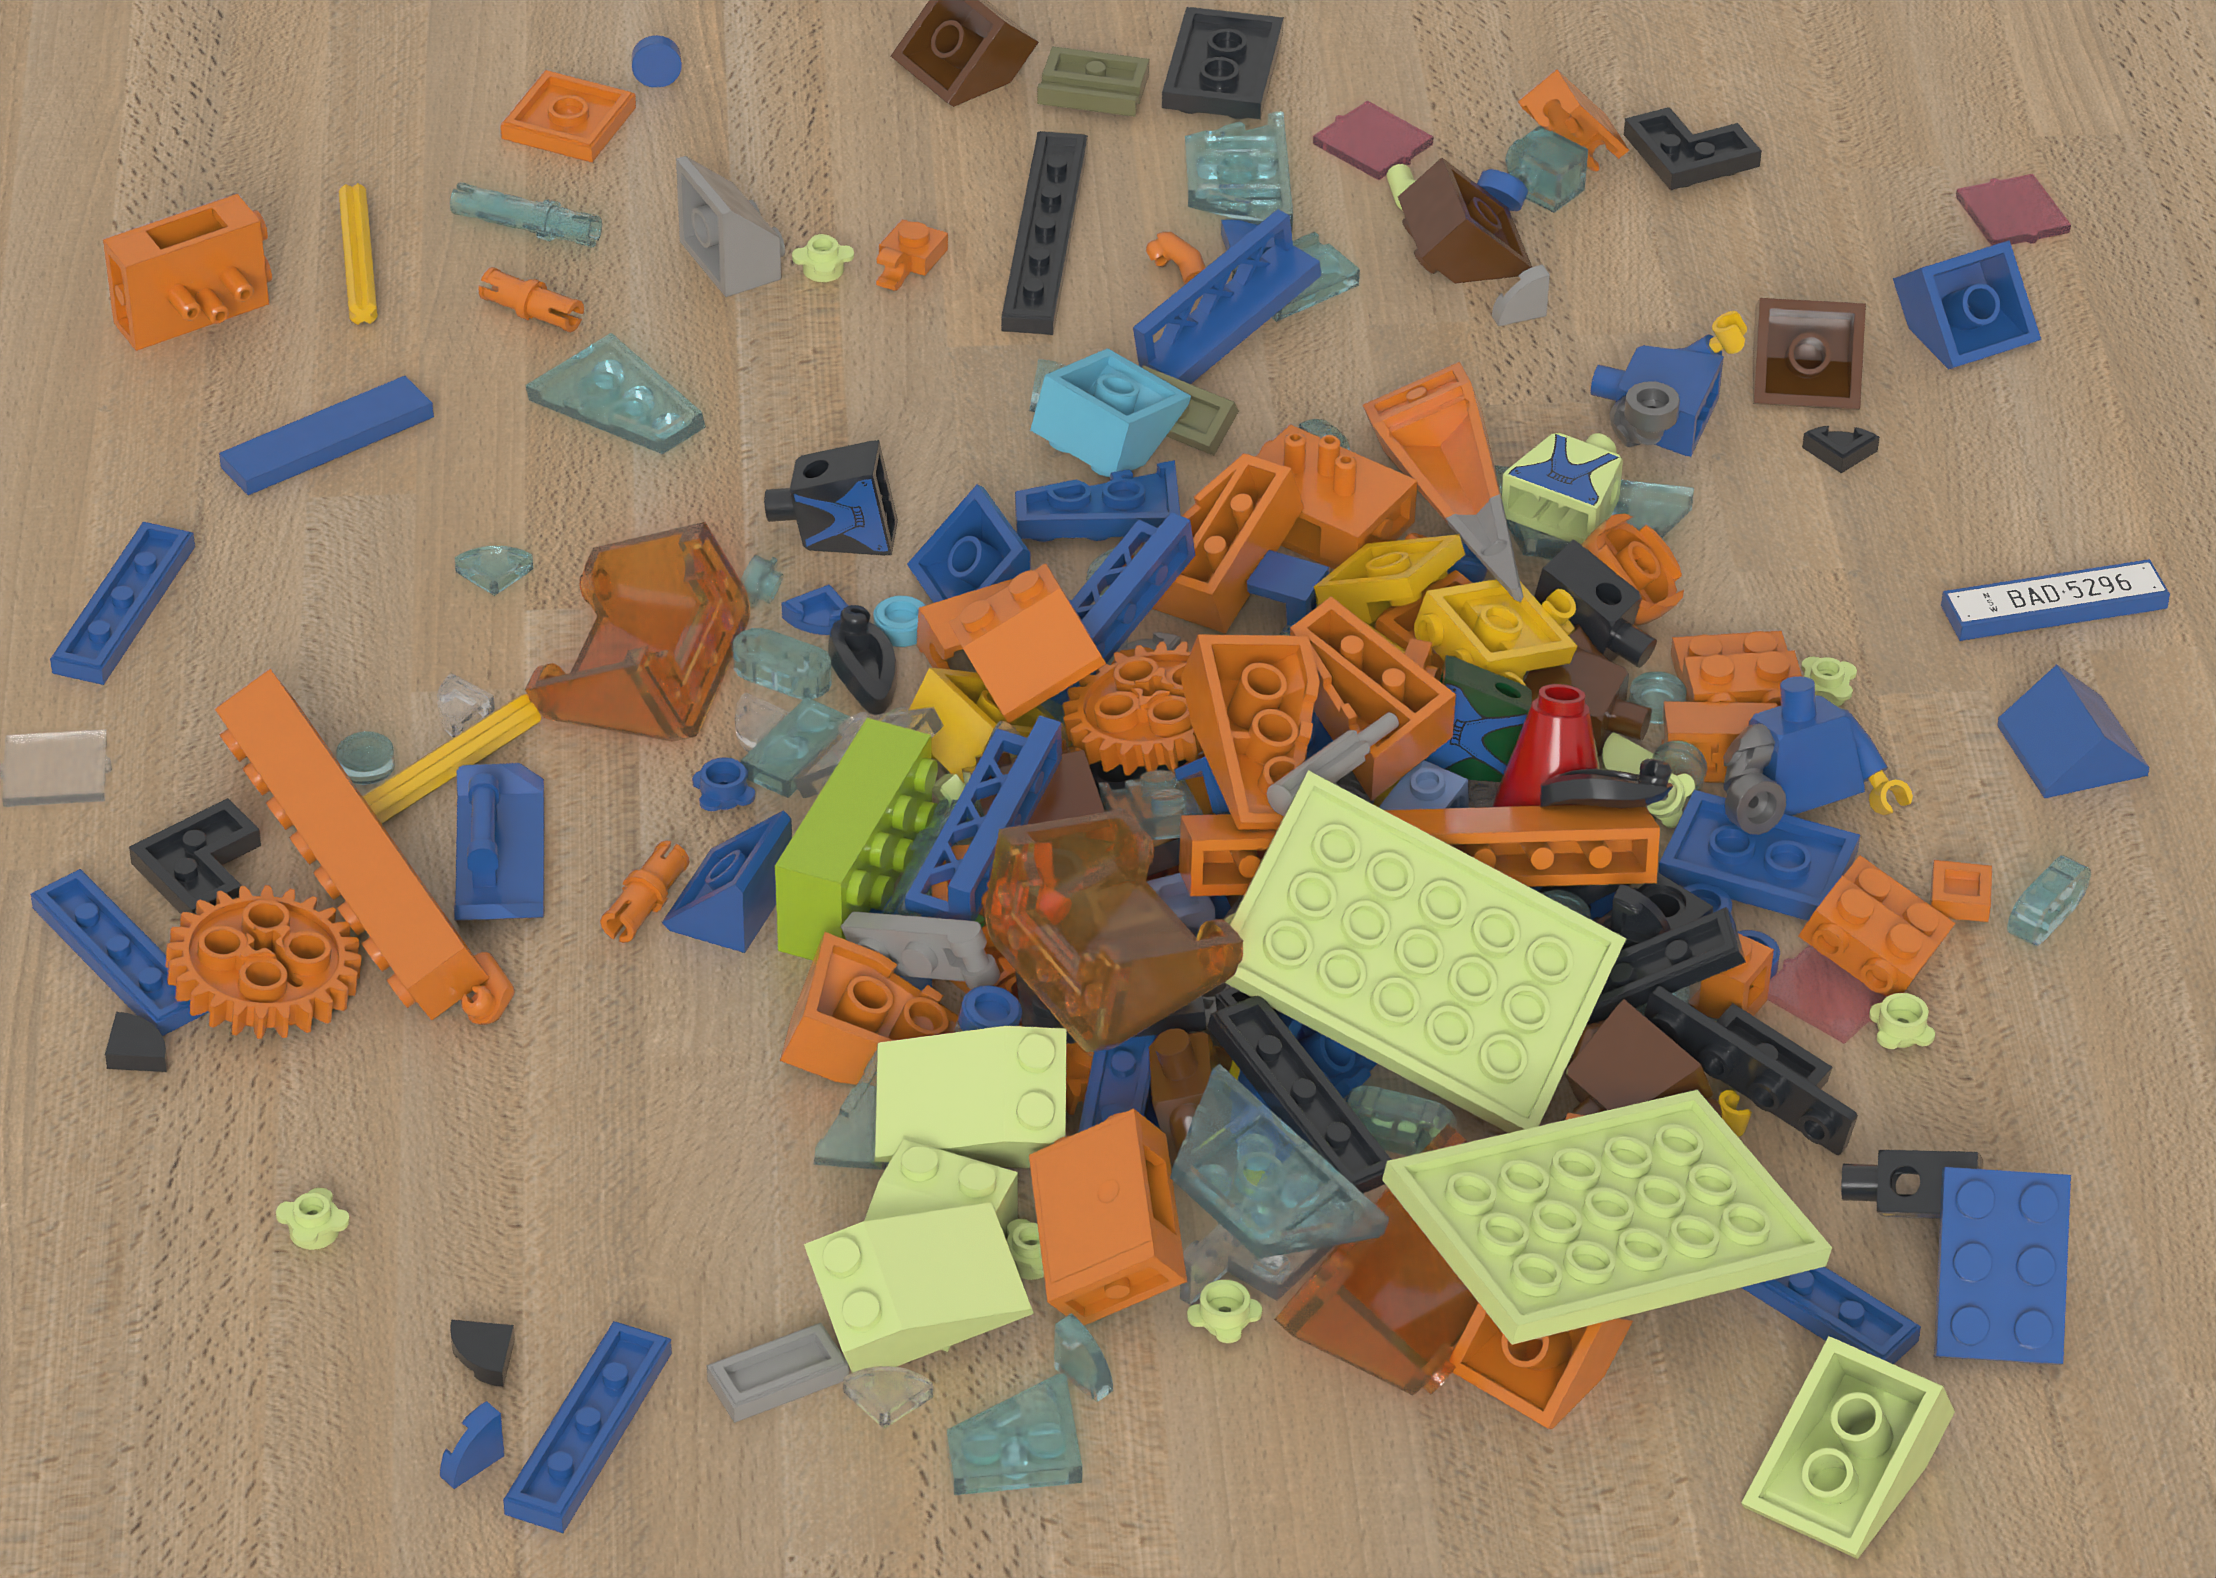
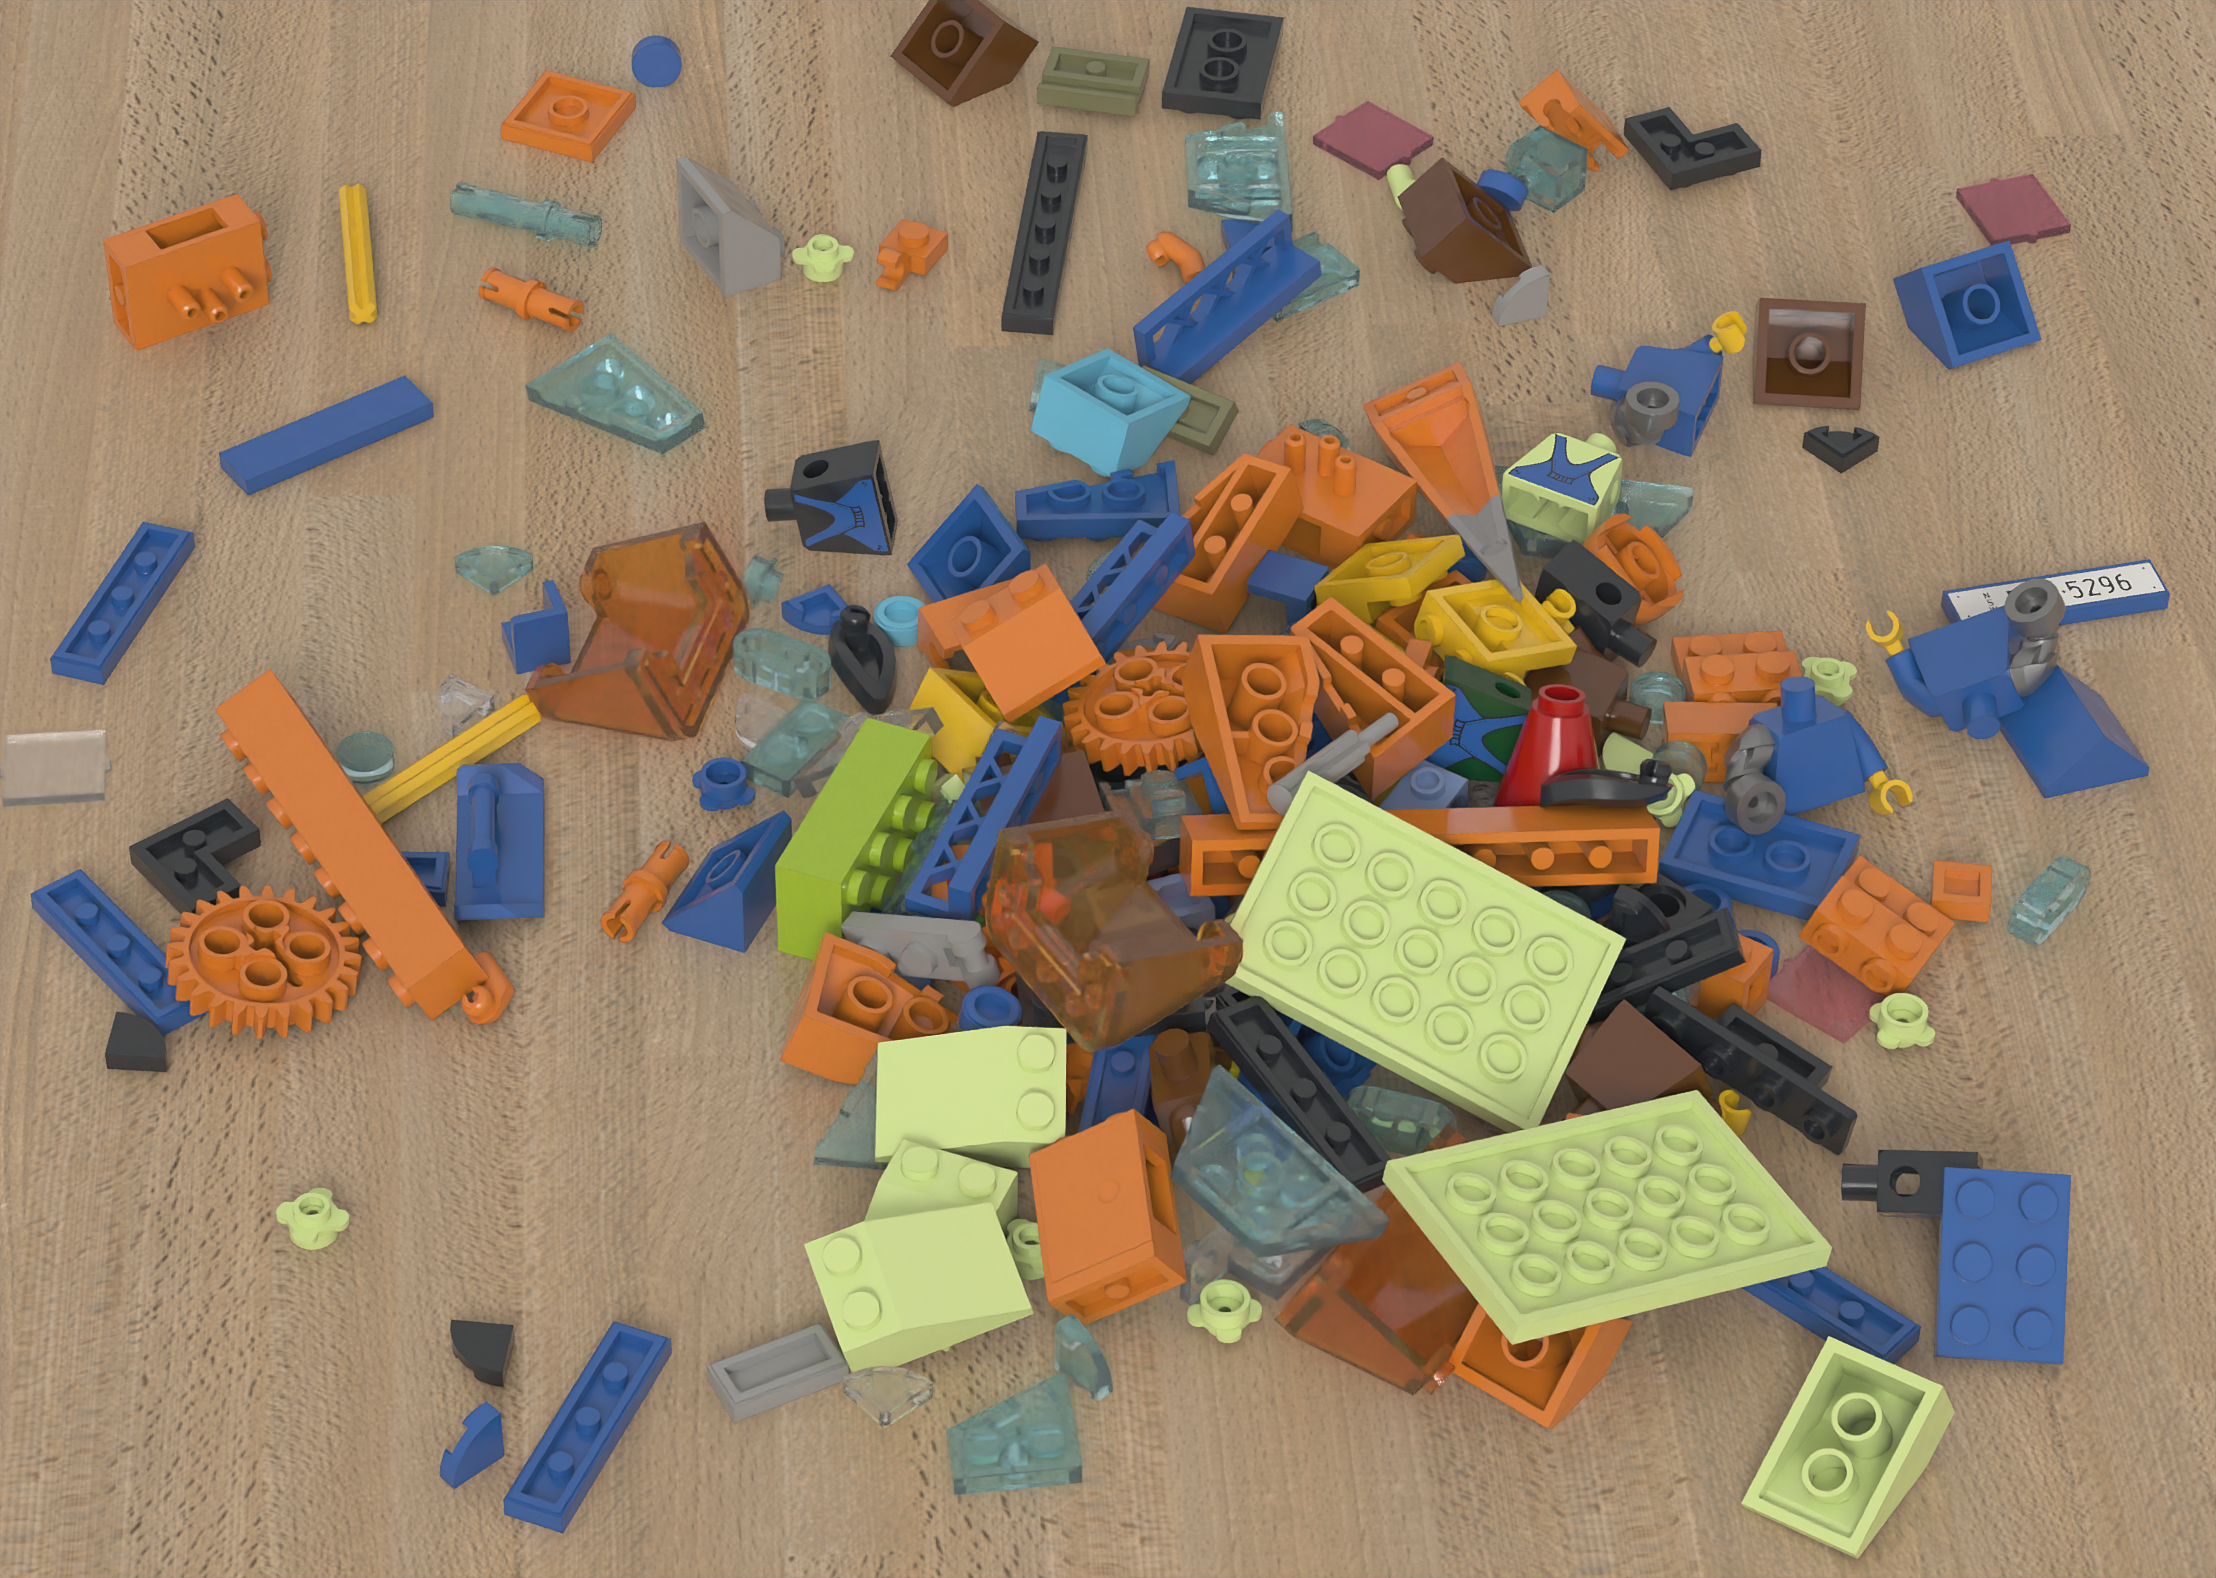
(434, 872): none -> blue tile
(539, 635): none -> blue panel
(1981, 663): none -> blue torso

